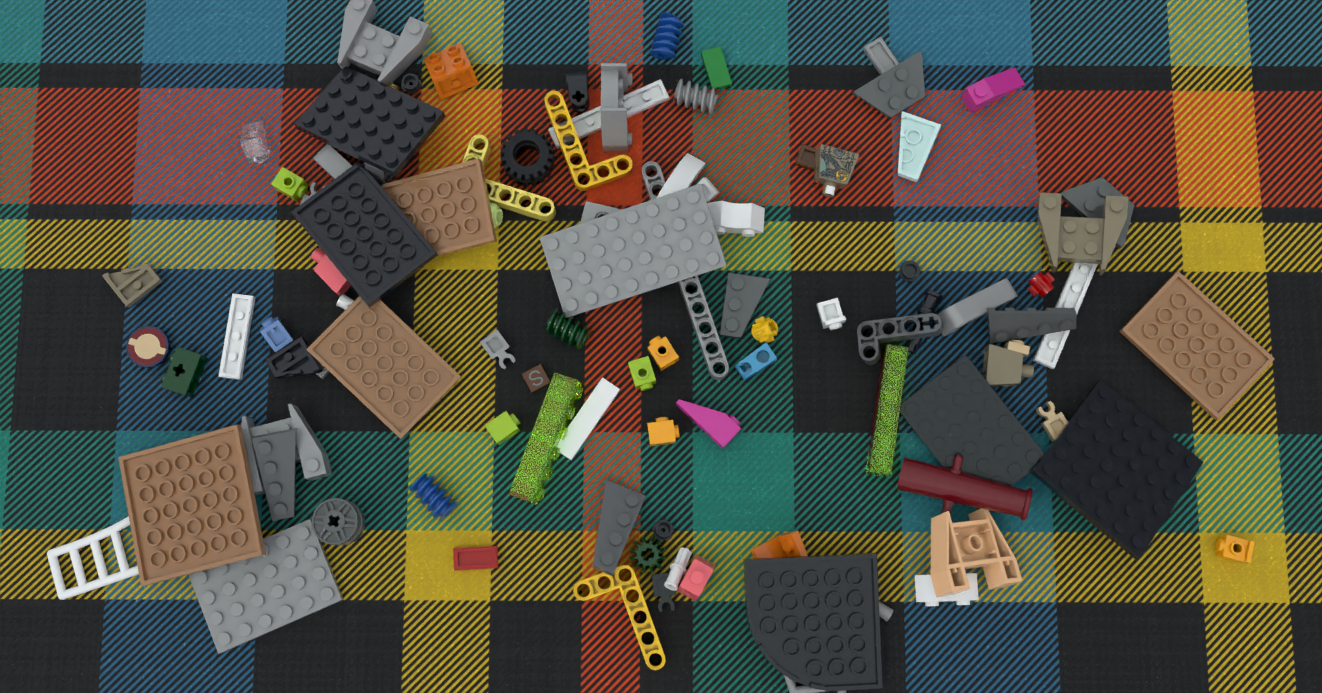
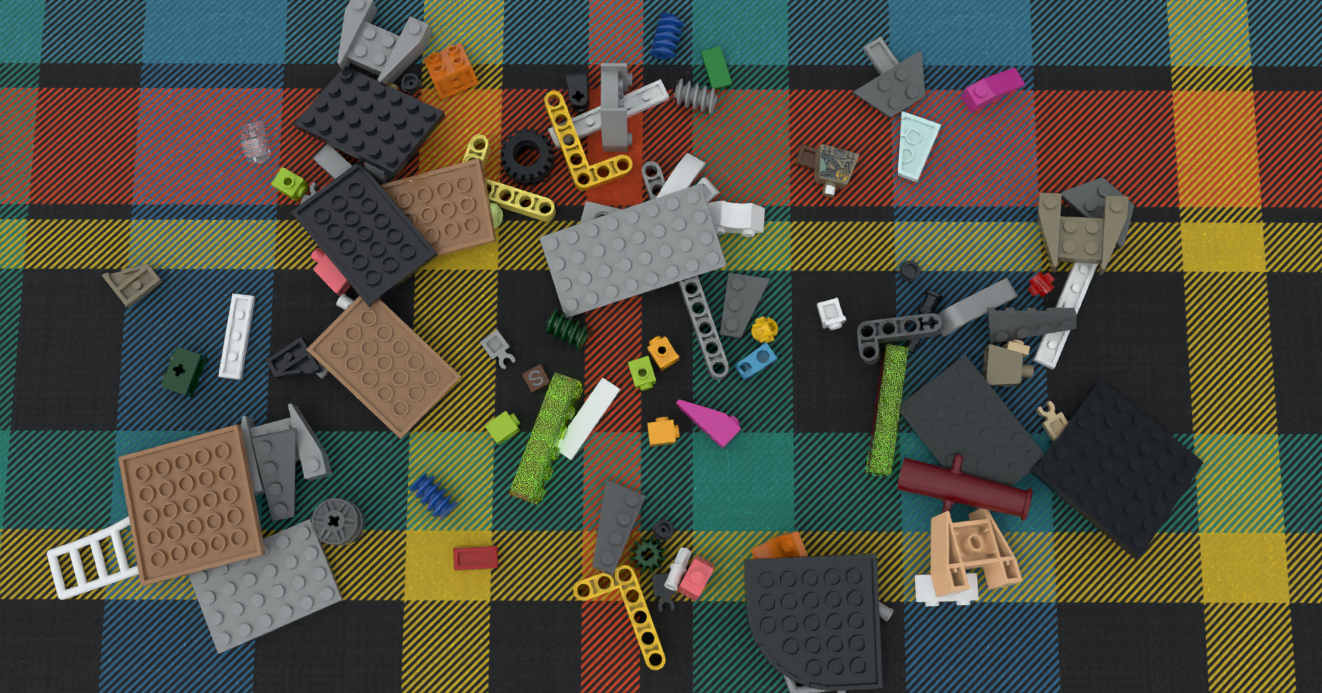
(148, 346): tile -> none
(275, 333): medium blue bracket -> none
(1197, 345): medium nougat plate -> none
(1242, 552): light orange brick -> none

